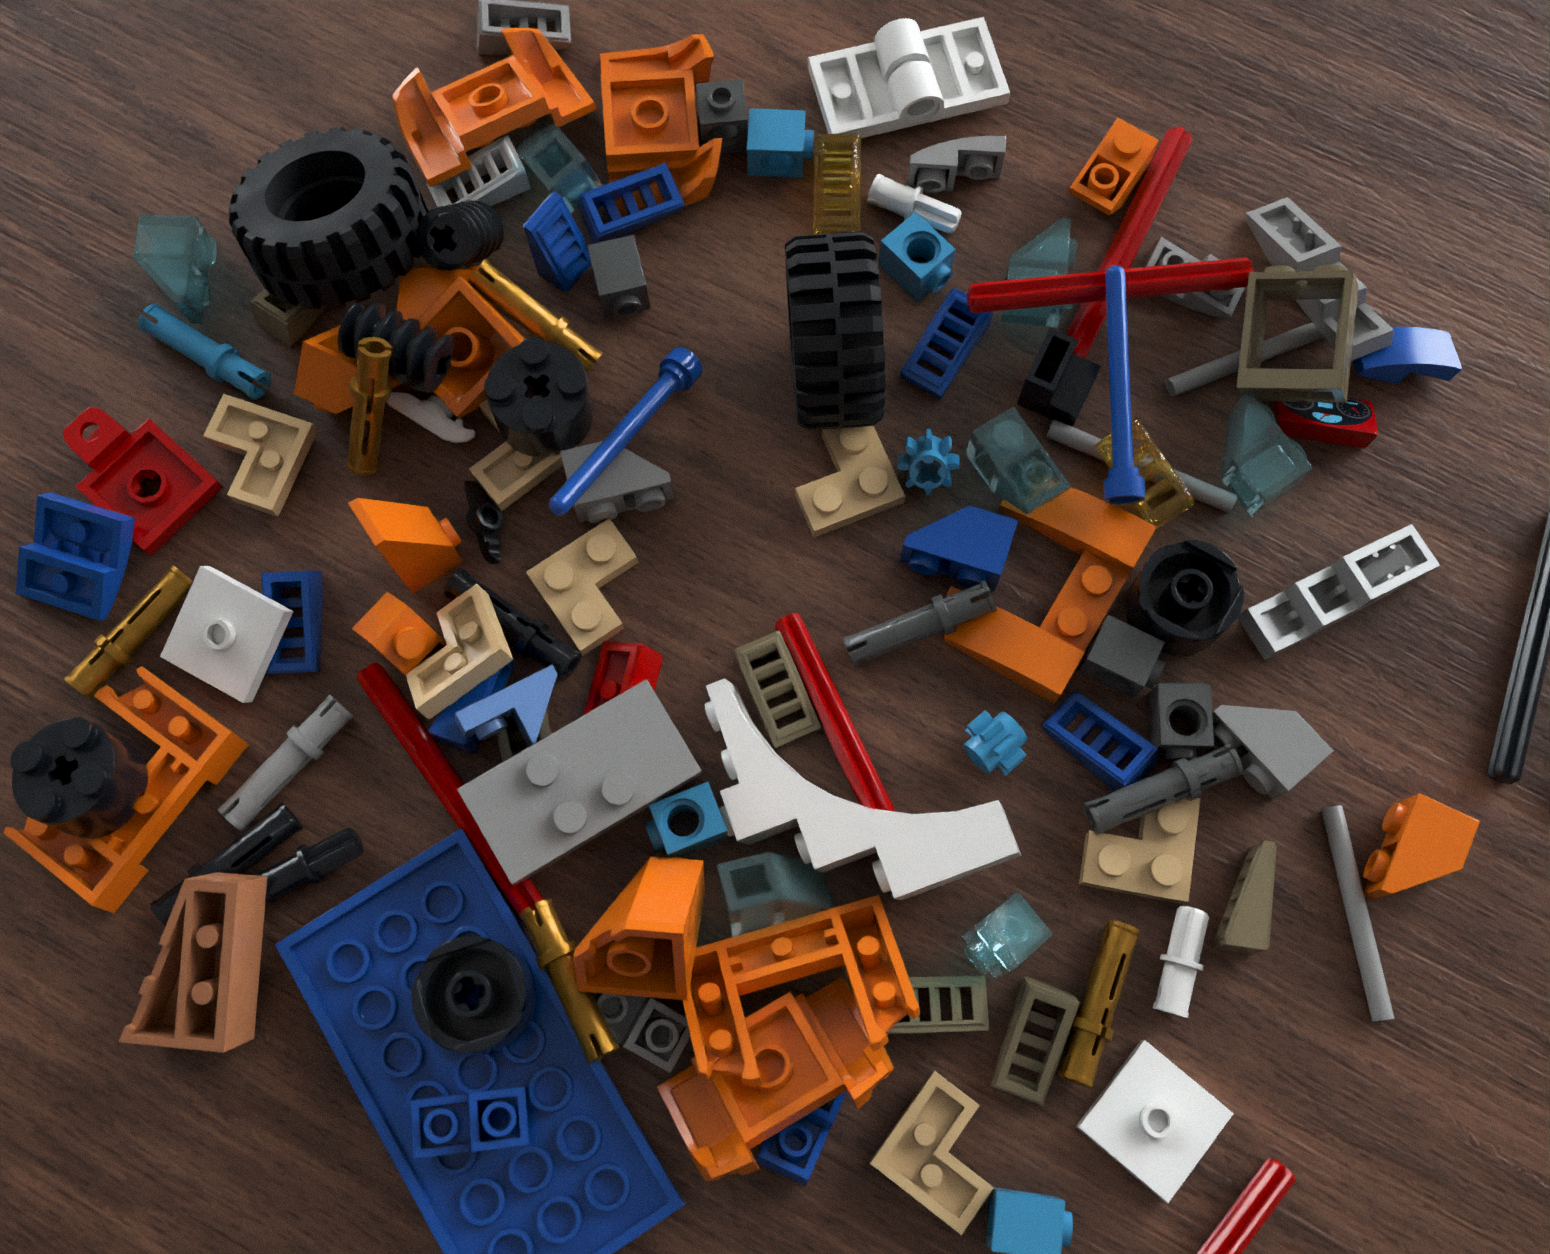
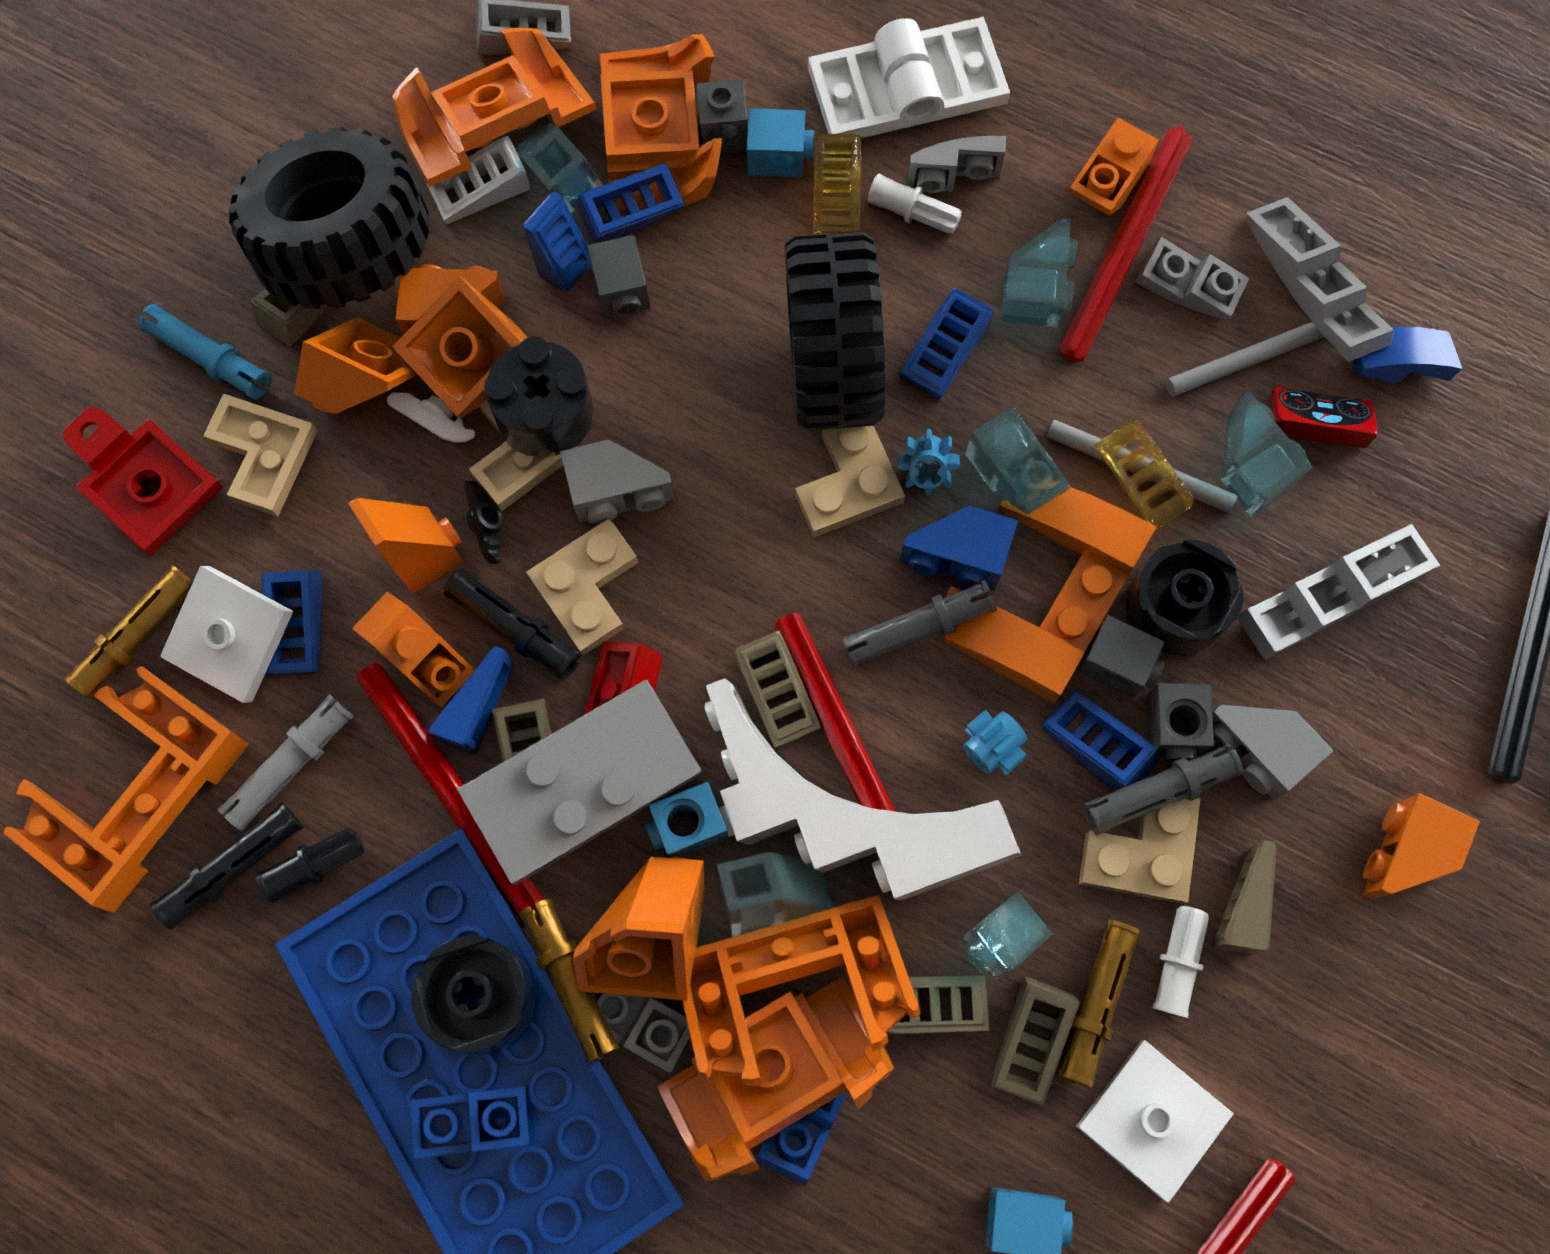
(75, 556): blue slope -> none
(78, 778): black brick -> none
(177, 260): clear light blue slope -> none
(207, 968): nougat wedge -> none
(372, 363): pearl gold pin -> none
(414, 354): black piece -> none
(459, 234): black piece -> none
(472, 653): tan plate -> none
(522, 700): medium blue slope -> none
(531, 313): pearl gold pin -> none
(677, 373): blue piece -> none
(912, 240): dark azure brick -> none
(919, 1159): tan plate -> none
(1058, 380): black piece -> none
(1092, 285): red axle -> none
(1123, 479): blue piece -> none
(1297, 385): dark tan window -> none
(1357, 914): light grey bar -> none

